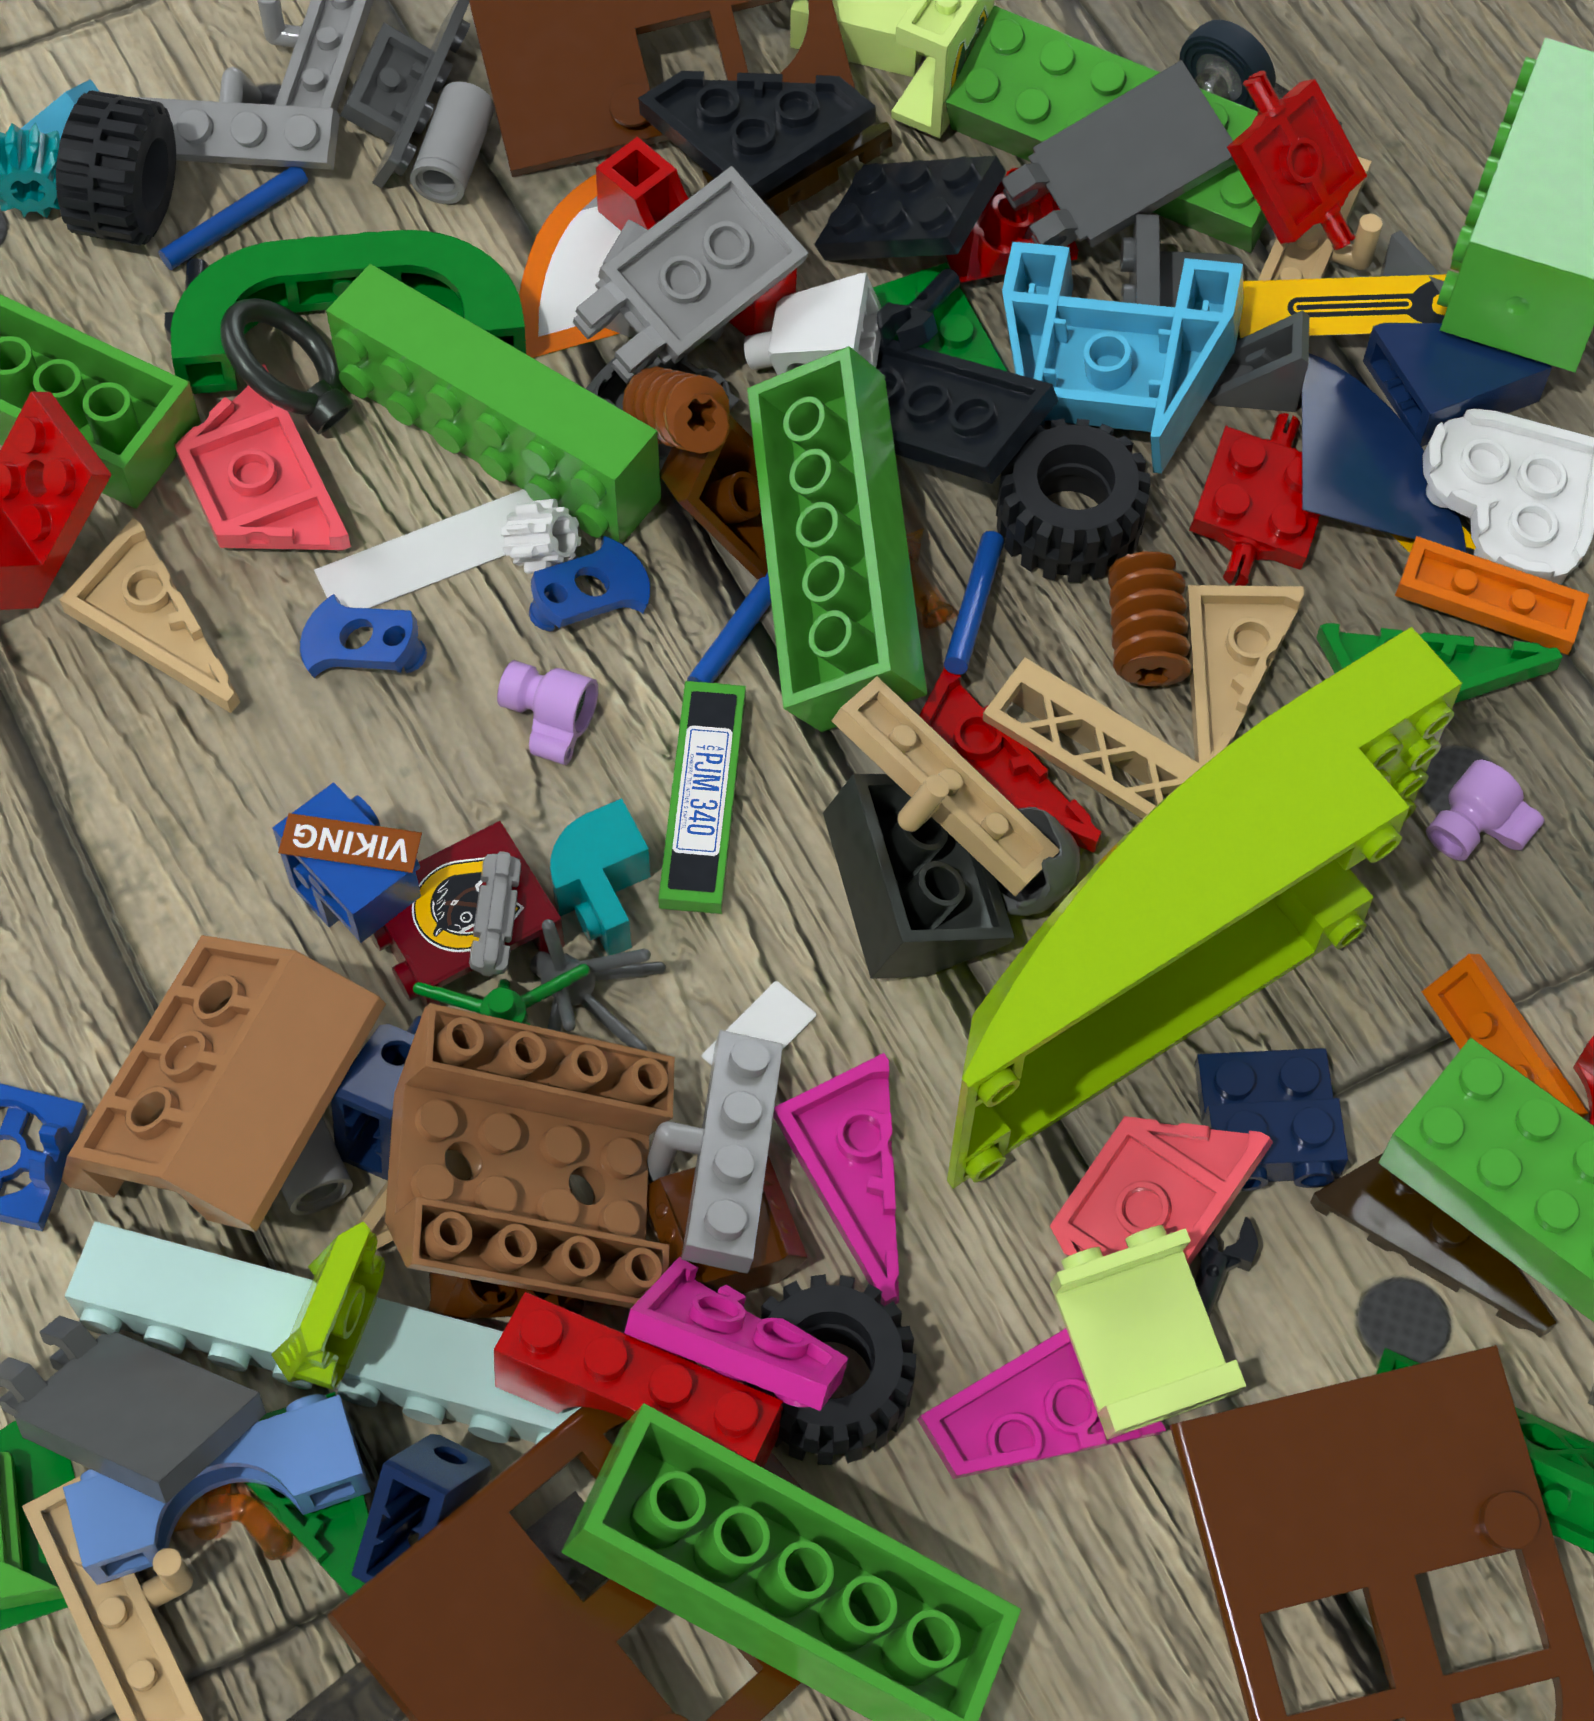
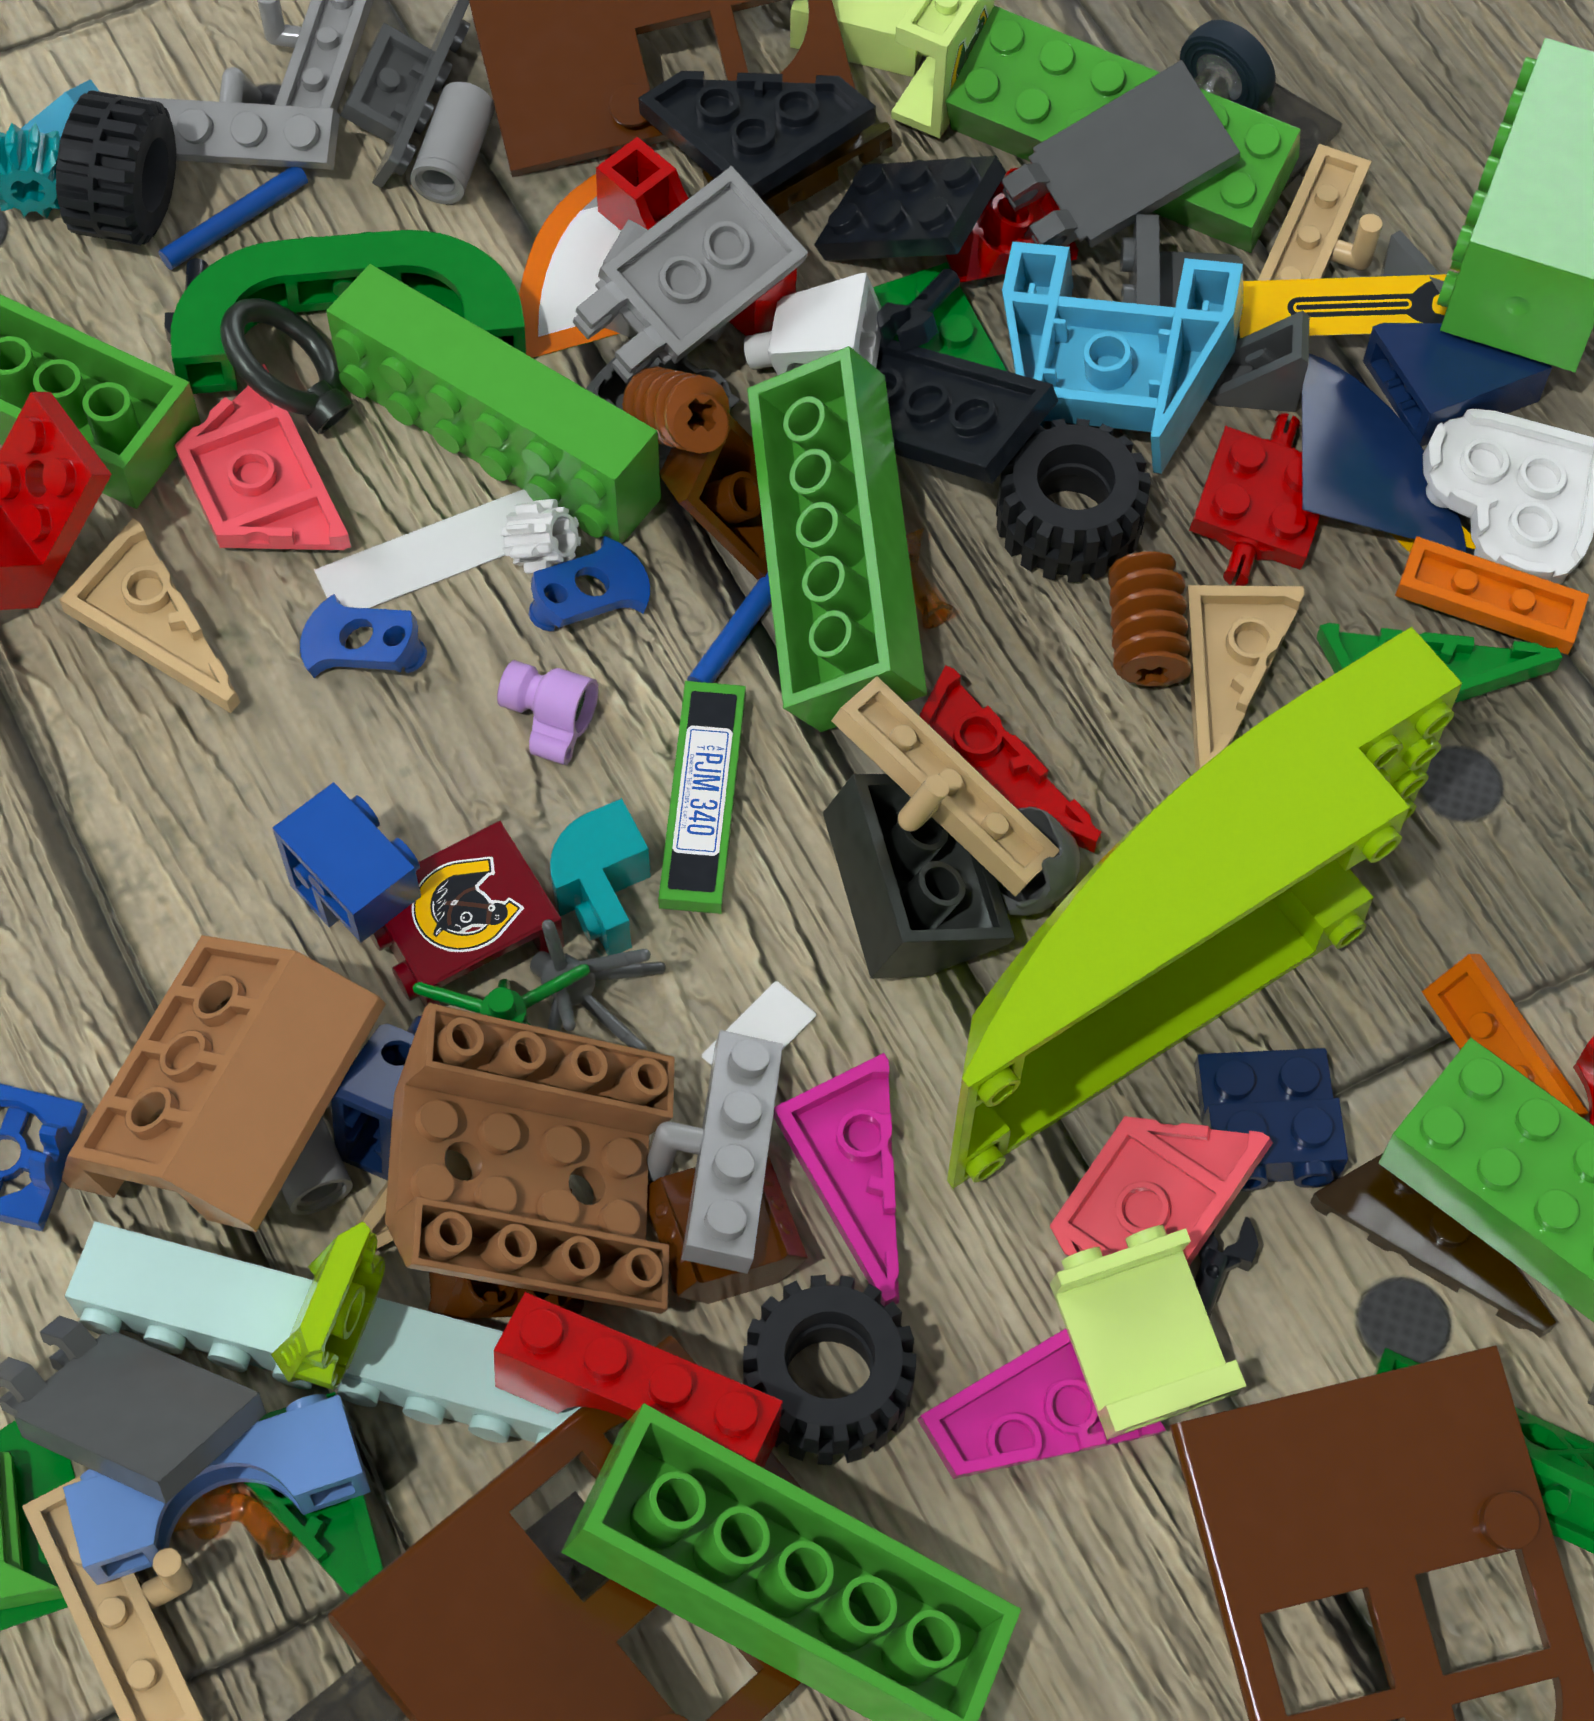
(350, 843): dark orange sticker -> none
(414, 1496): dark blue torso -> none
(495, 914): light grey axle -> none
(721, 1334): dark pink wing -> none
(974, 603): blue bar -> none
(1096, 728): tan fence -> none
(1297, 161): red plate -> none
(1486, 802): lavender piece -> none

